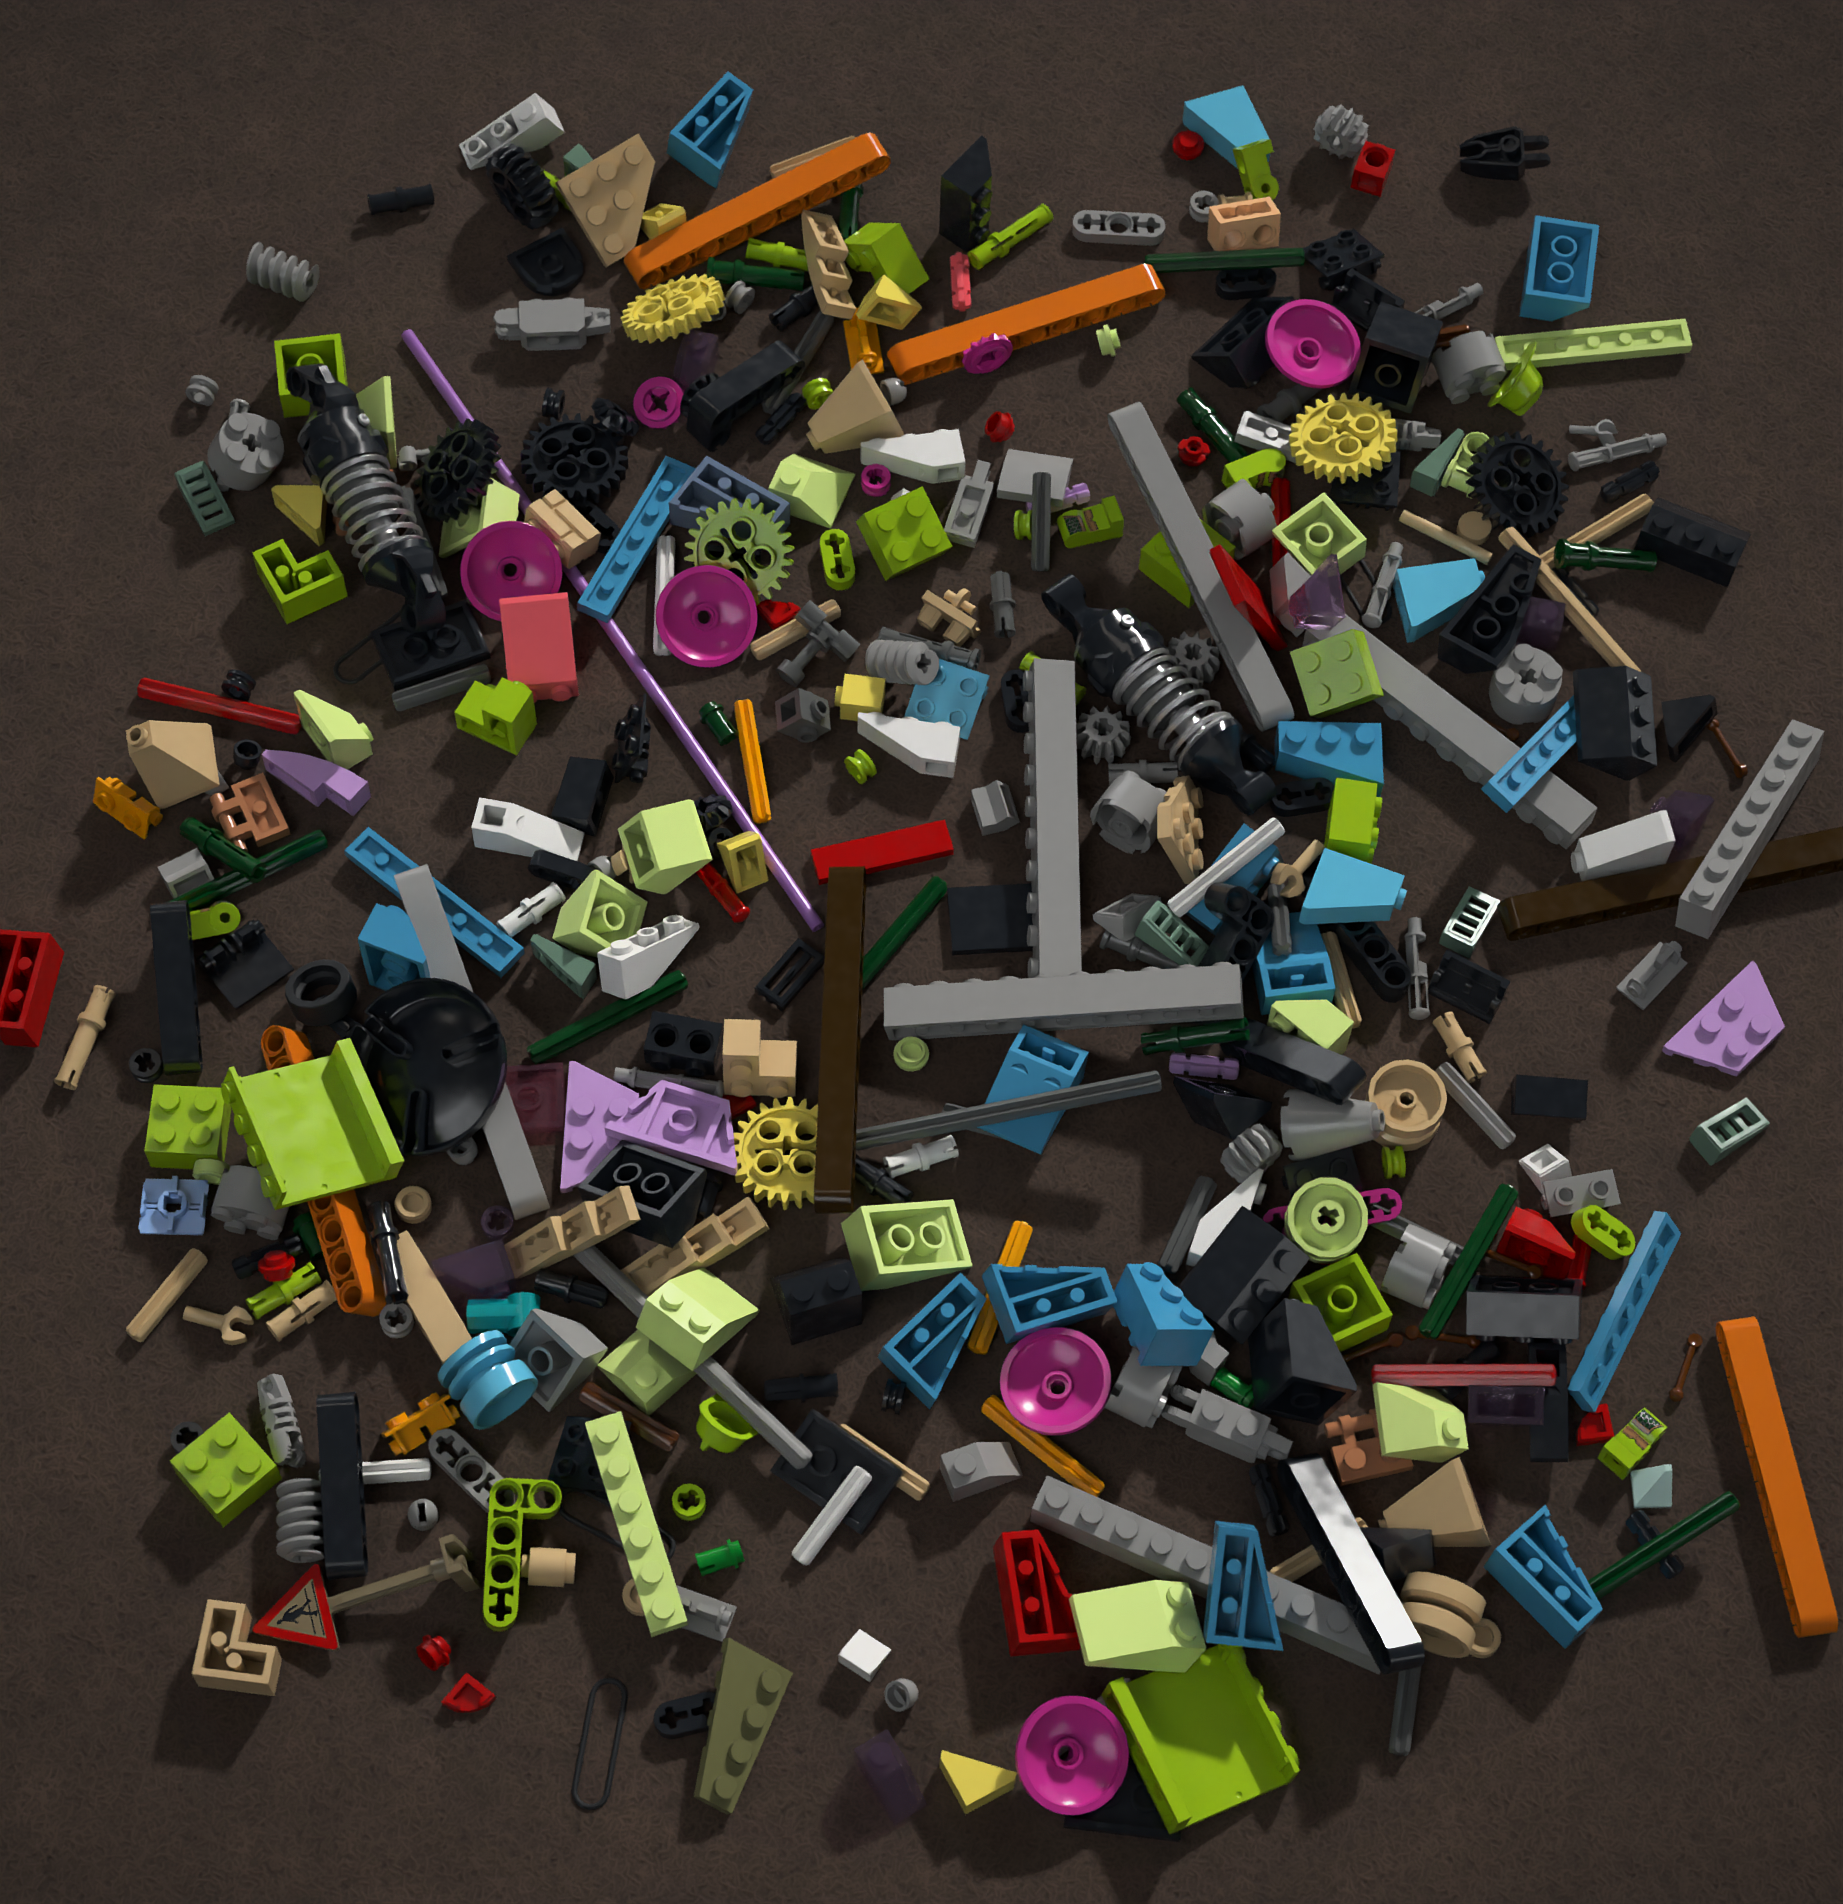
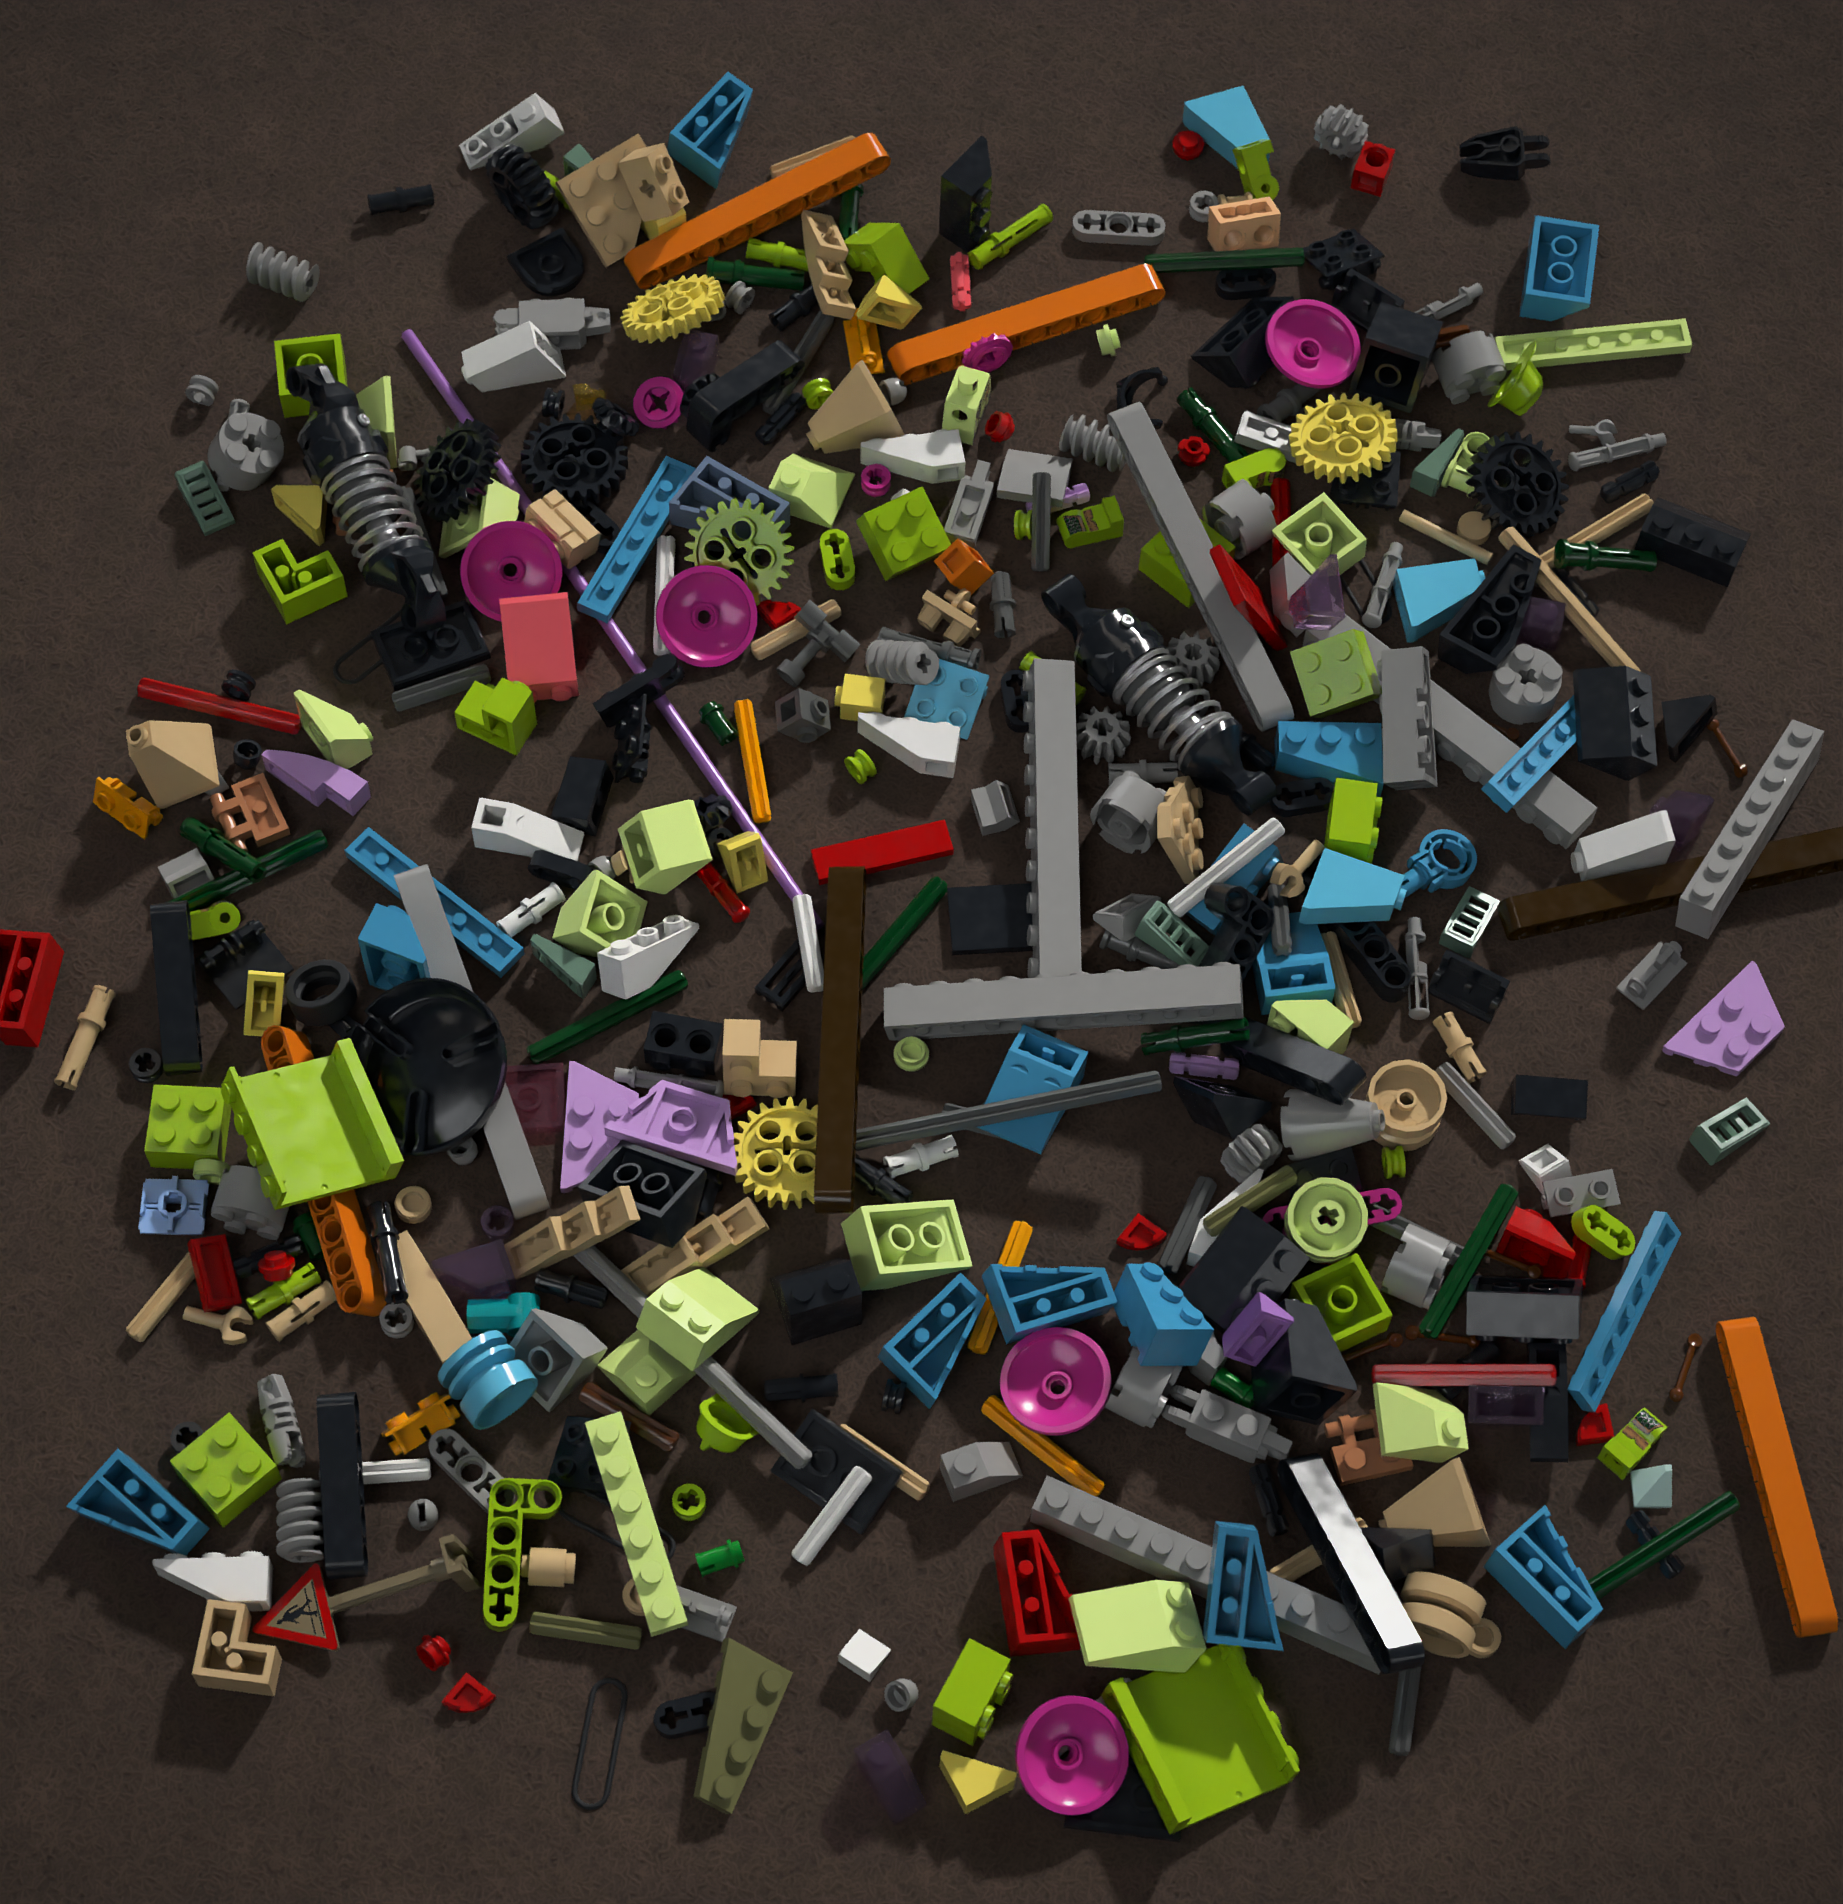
(138, 1505): none -> dark azure wedge
(214, 1273): none -> red tile
(222, 1578): none -> white slope
(263, 1001): none -> light yellow slope
(513, 359): none -> white slope
(585, 396): none -> clear yellow tile
(585, 1630): none -> olive axle
(653, 182): none -> tan brick
(653, 682): none -> black hinge
(808, 942): none -> white axle
(963, 566): none -> orange brick
(970, 394): none -> yellowish green torso
(971, 1692): none -> lime brick
(1091, 443): none -> light grey piece
(1128, 386): none -> black helmet
(1141, 1234): none -> red tile
(1251, 1199): none -> olive axle
(1255, 1330): none -> medium lavender slope
(1407, 719): none -> light grey wedge
(1428, 870): none -> dark azure pin

